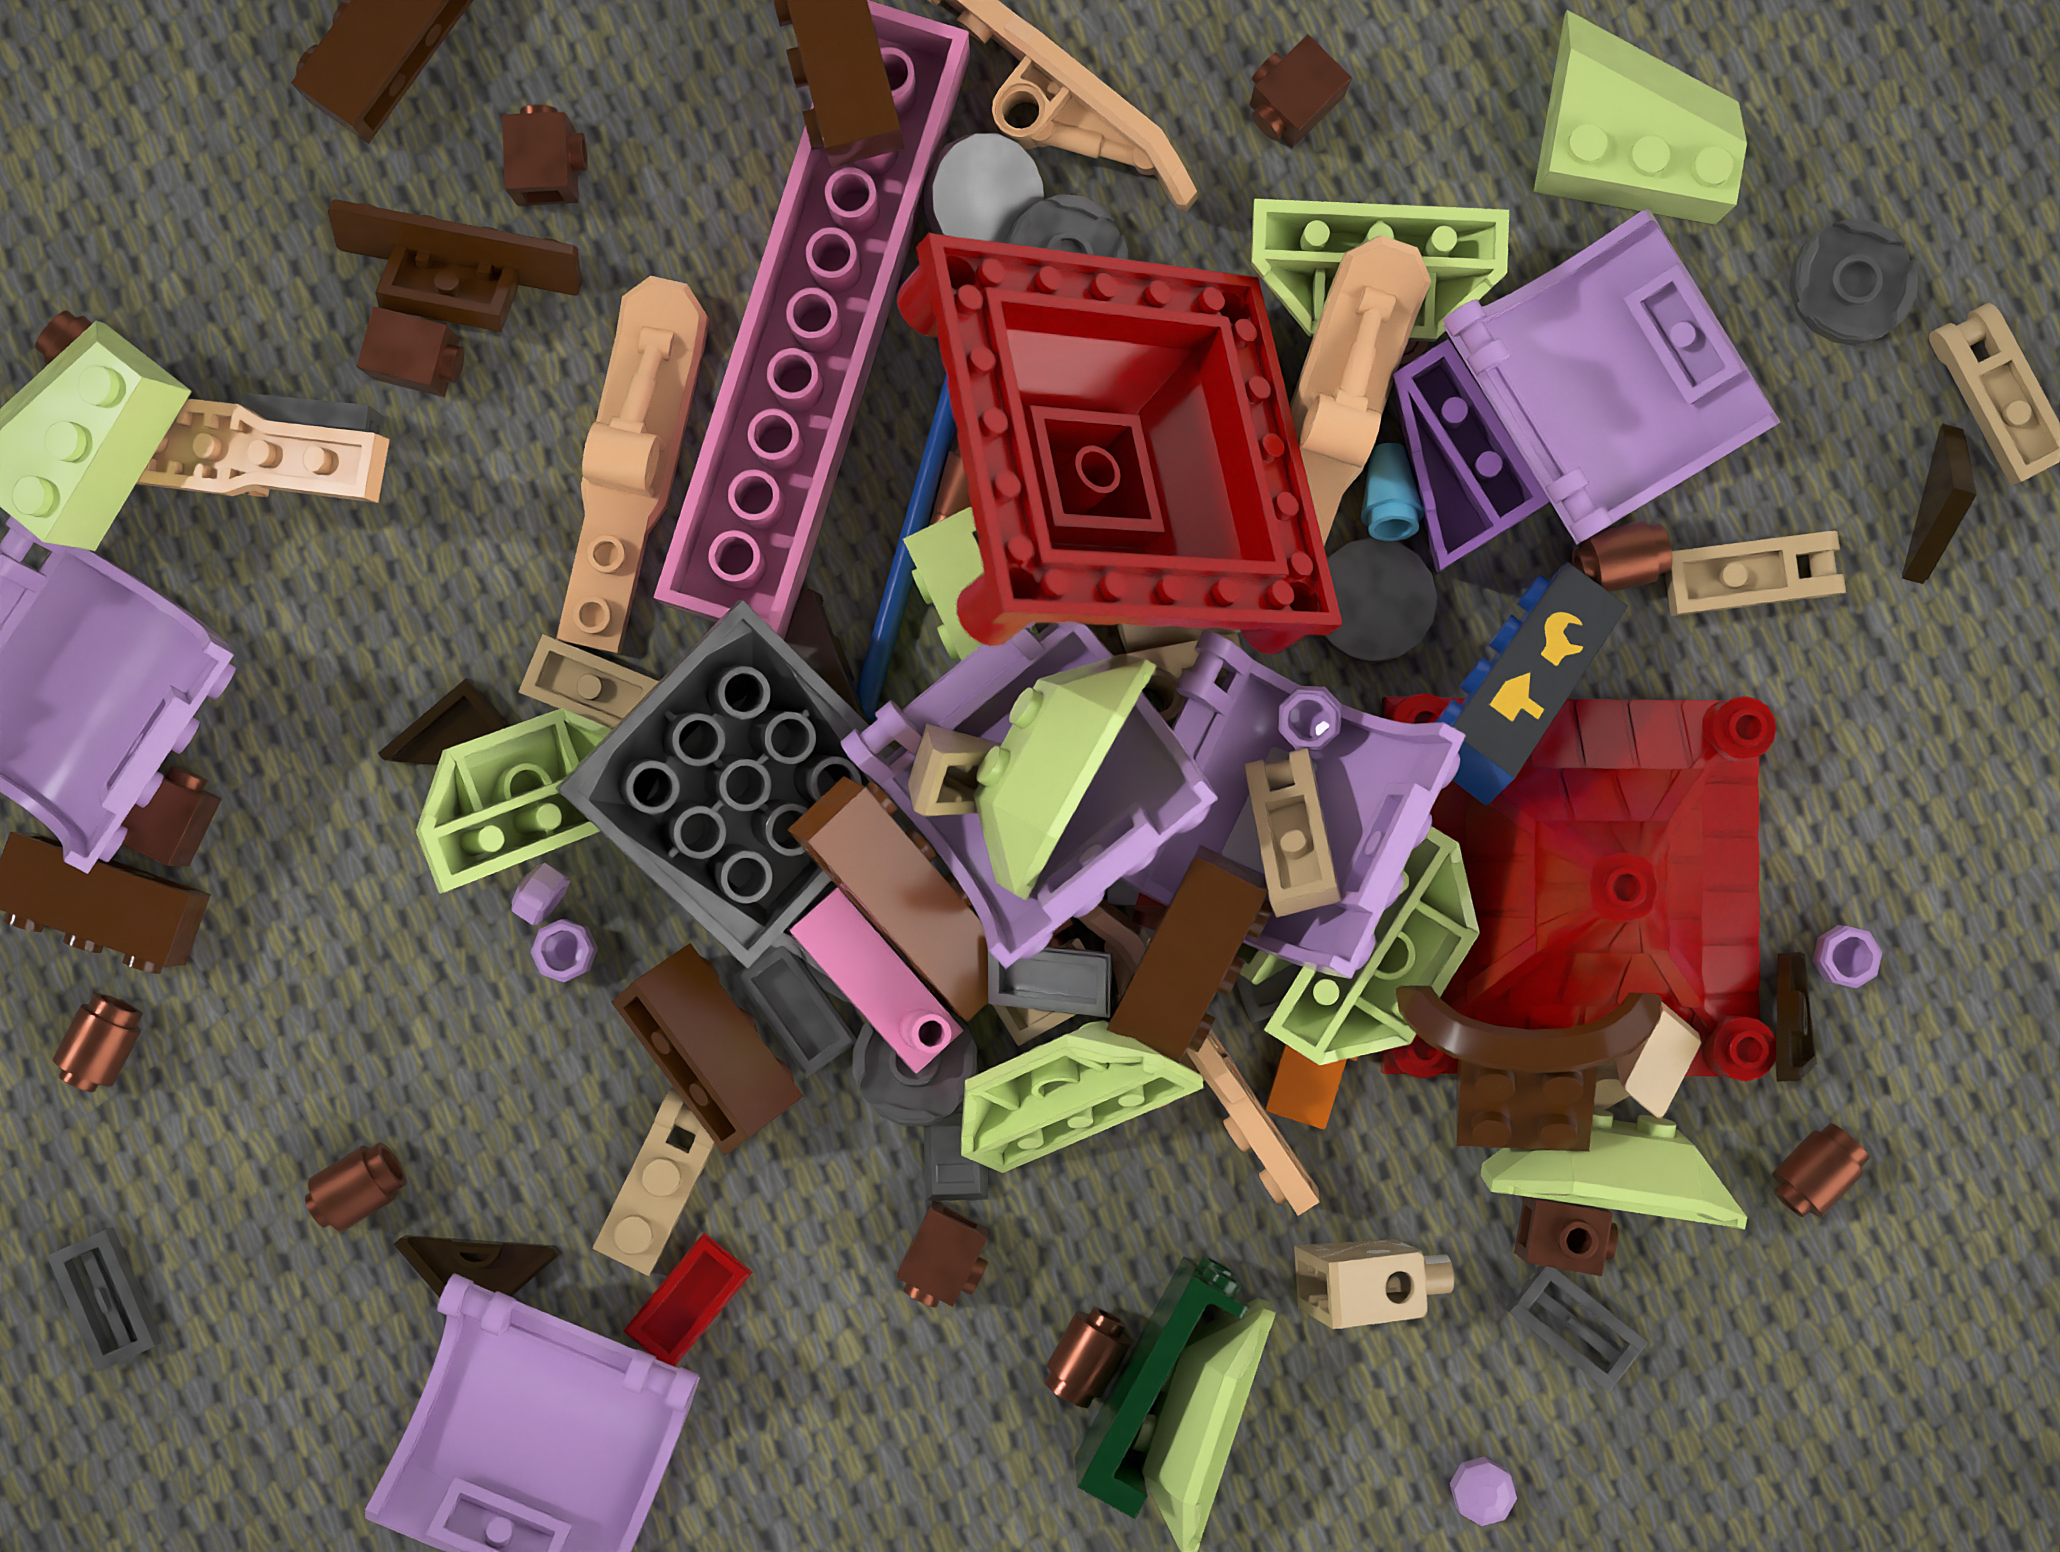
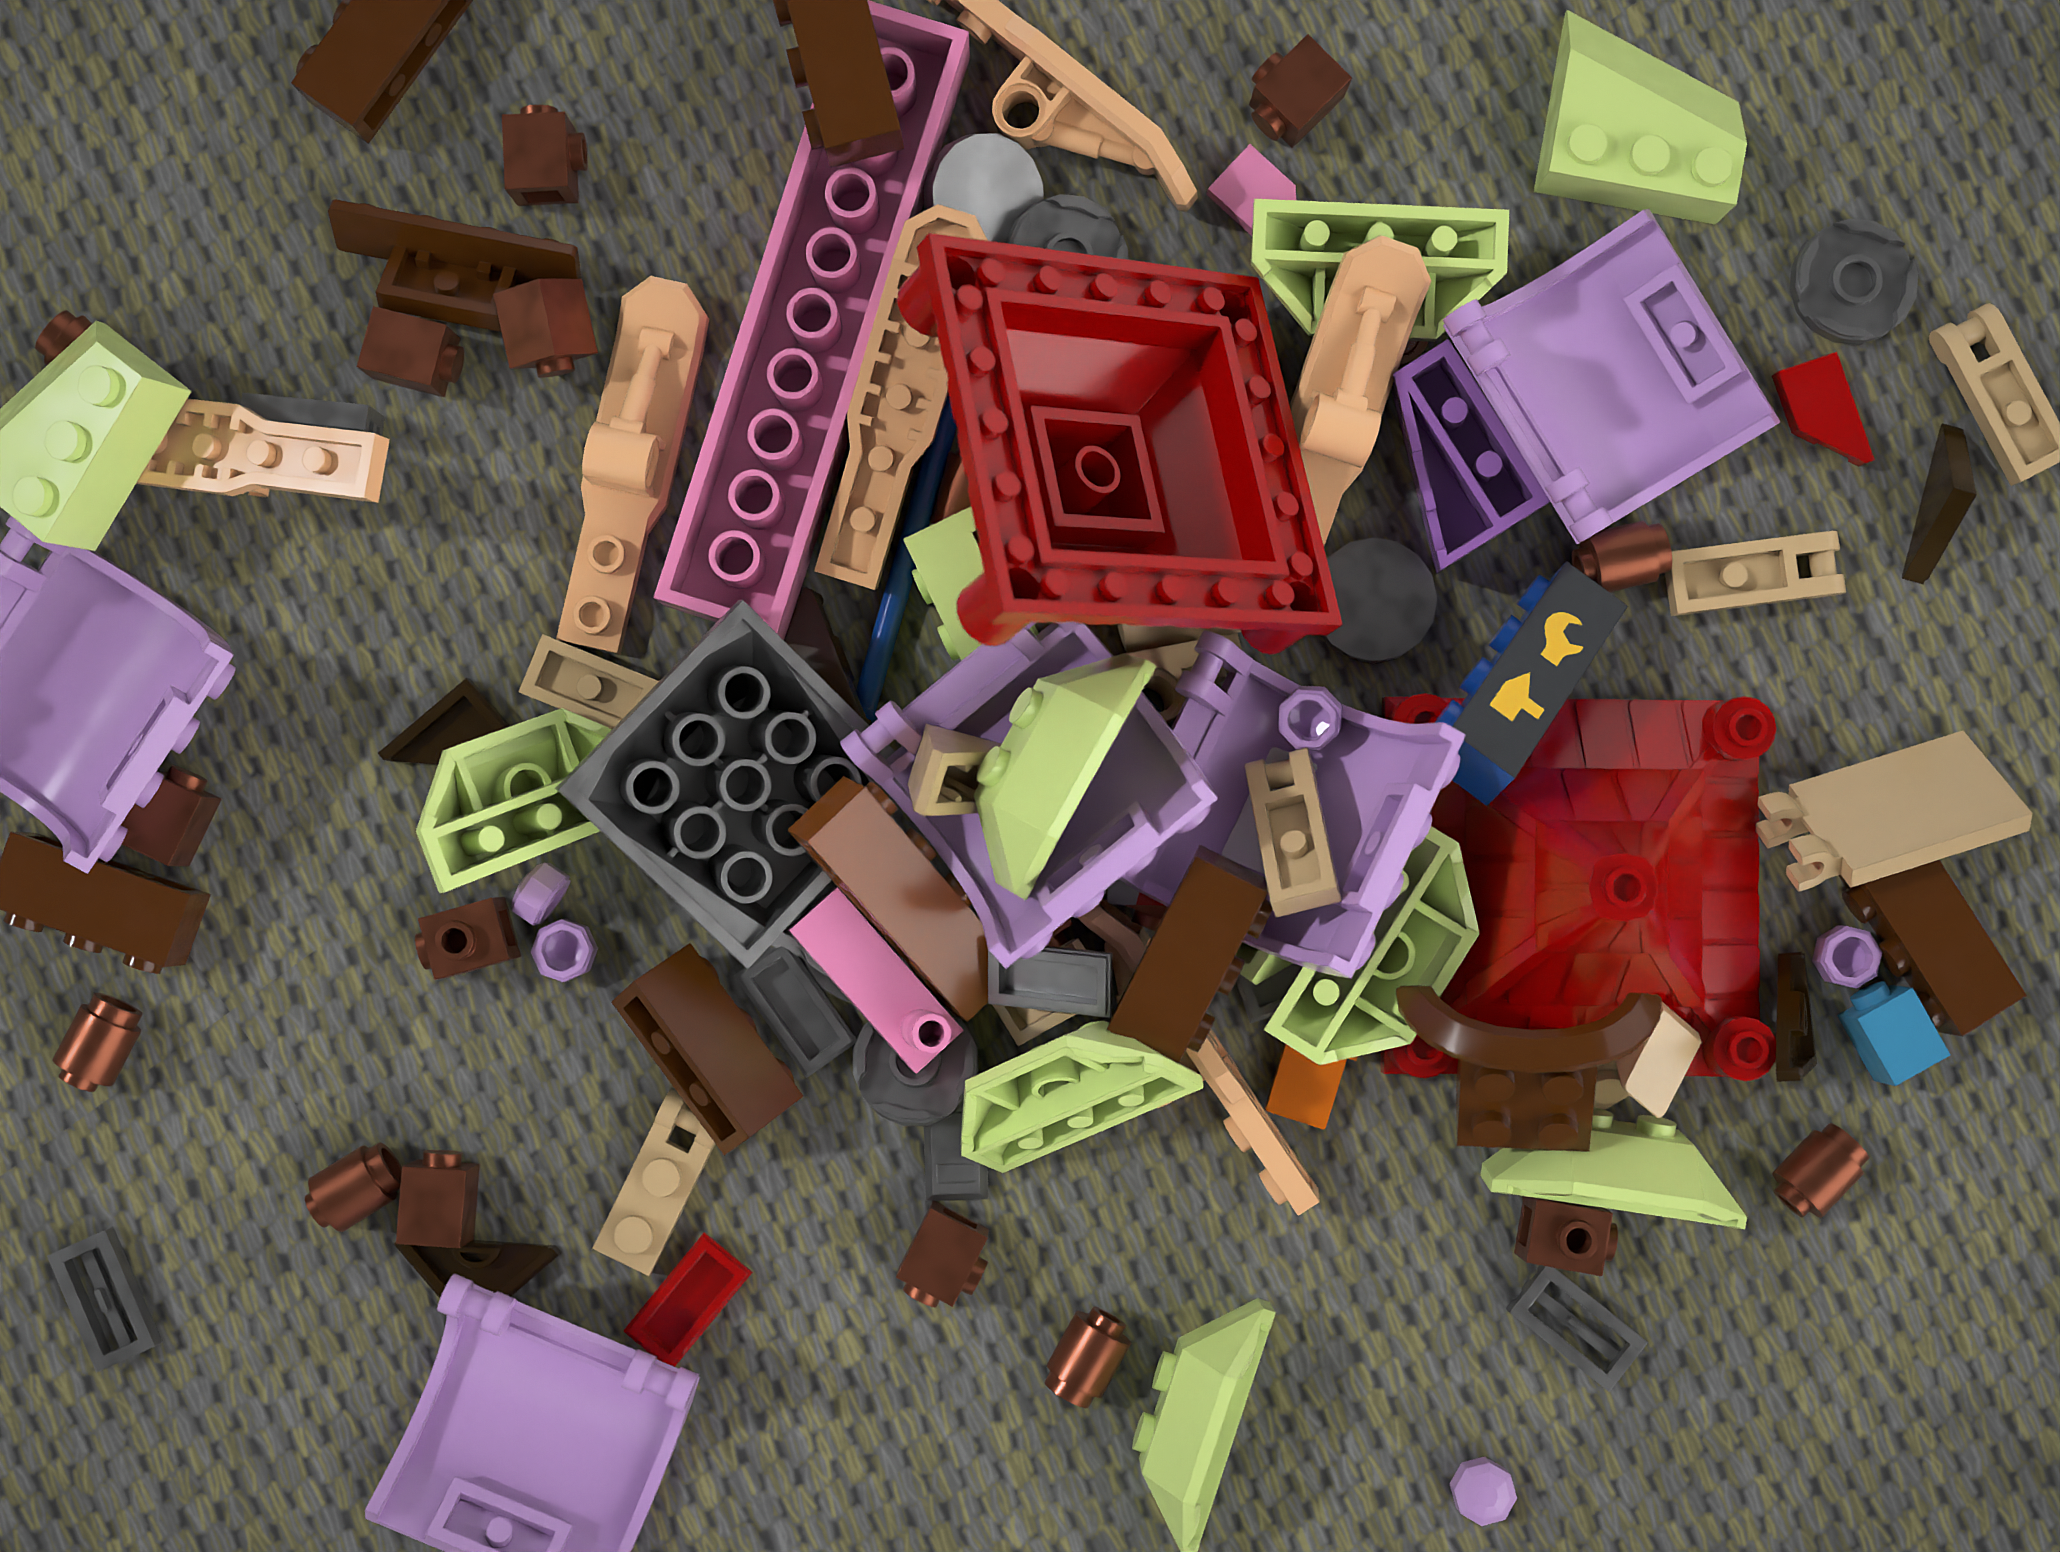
(438, 1200): none -> copper brick
(467, 938): none -> copper brick
(546, 325): none -> copper brick
(889, 416): none -> light nougat piece
(1101, 1458): dark green panel -> none
(1249, 179): none -> bright pink tile
(1368, 1281): tan torso -> none
(1391, 495): medium azure cone -> none
(1823, 408): none -> red tile
(1892, 813): none -> tan tile
(1892, 1033): none -> dark azure brick
(1936, 946): none -> reddish brown brick

